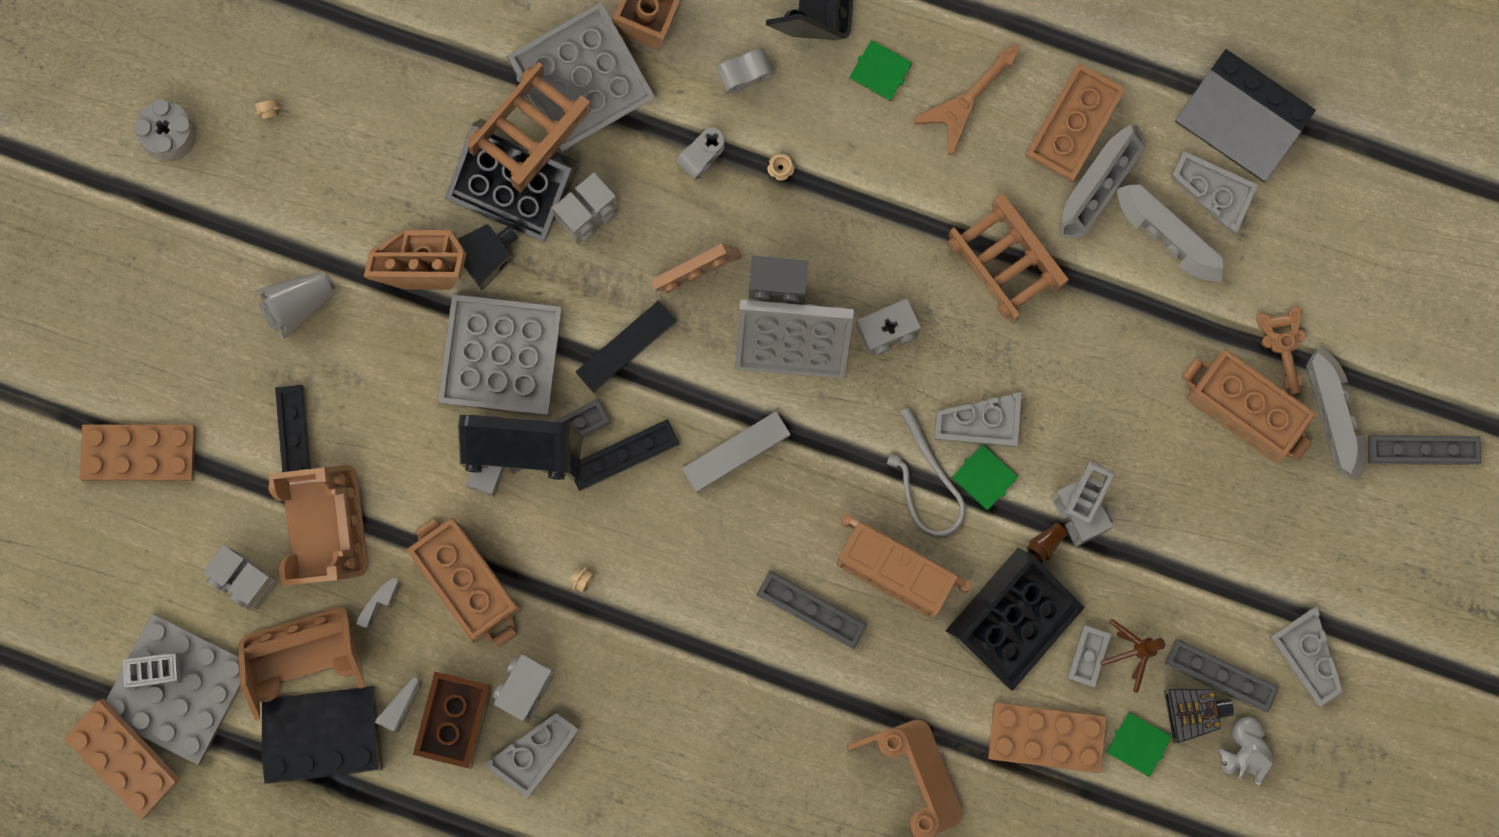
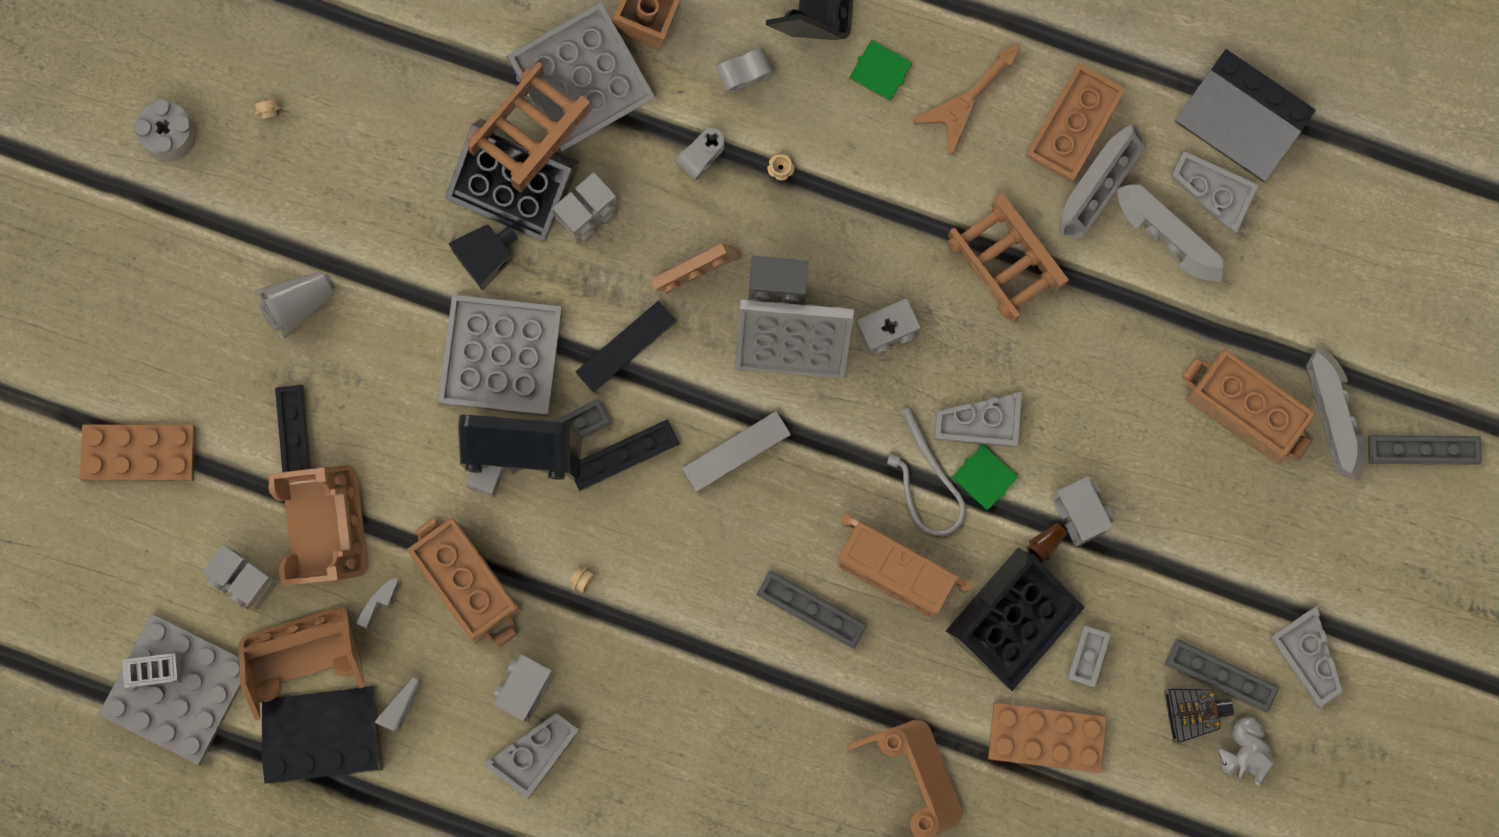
(122, 759): medium nougat plate -> none
(418, 260): medium nougat wedge -> none
(452, 720): reddish brown brick -> none
(1099, 496): light grey slope -> none
(1139, 744): green piece -> none
(1143, 650): reddish brown plant -> none
(1284, 343): medium nougat piece -> none

